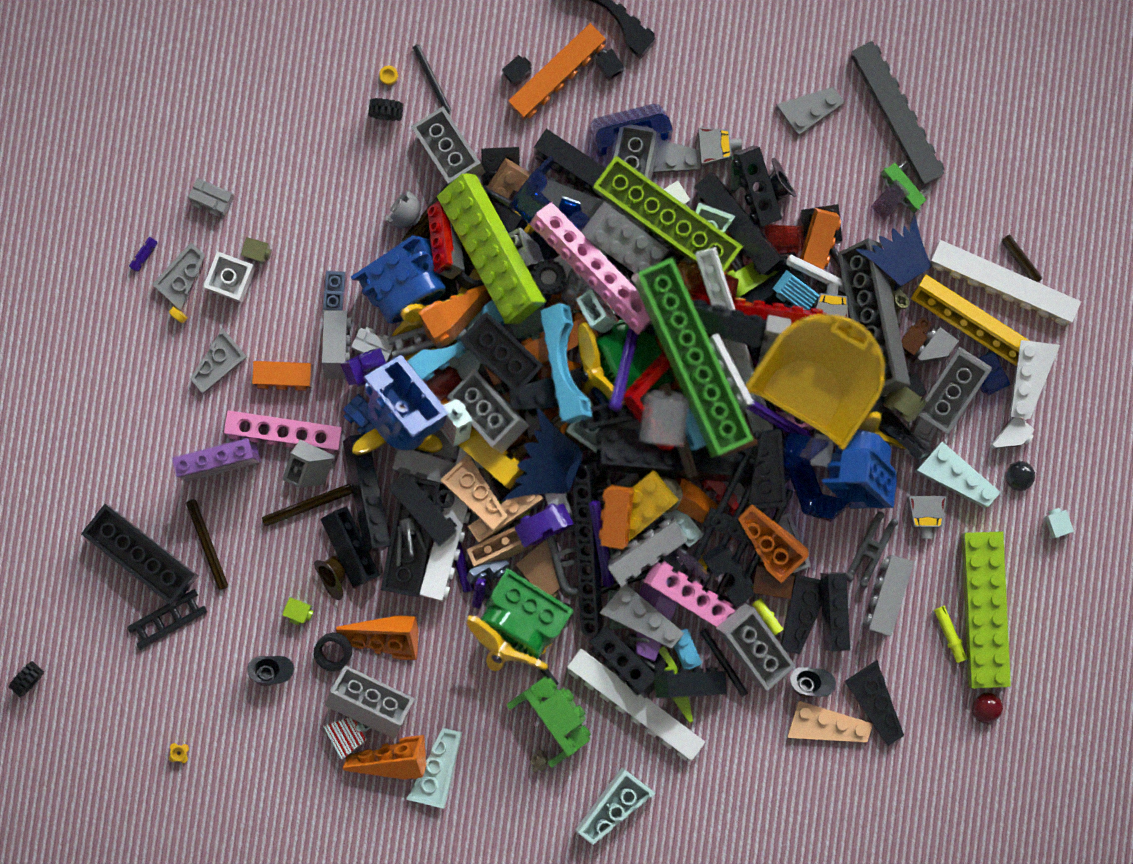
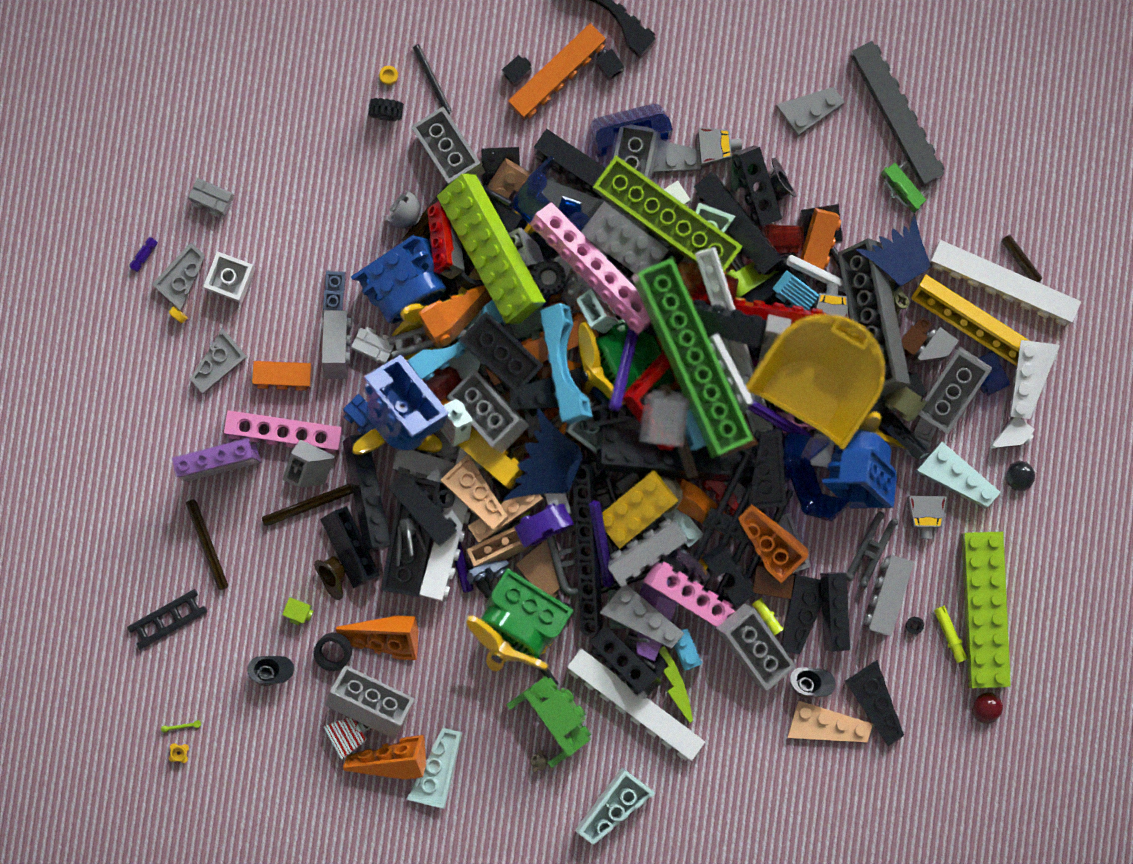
(26, 679): black tyre -> none
(139, 554): black brick -> none
(197, 724): none -> lime hinge
(256, 250): olive brick -> none
(362, 365): dark purple brick -> none
(478, 593): dark purple axle -> none
(616, 516): orange brick -> none
(690, 684): black brick -> none
(724, 663): black bar -> none
(890, 199): clear purple slope -> none
(913, 631): none -> black bush
(1058, 523): light aqua brick -> none

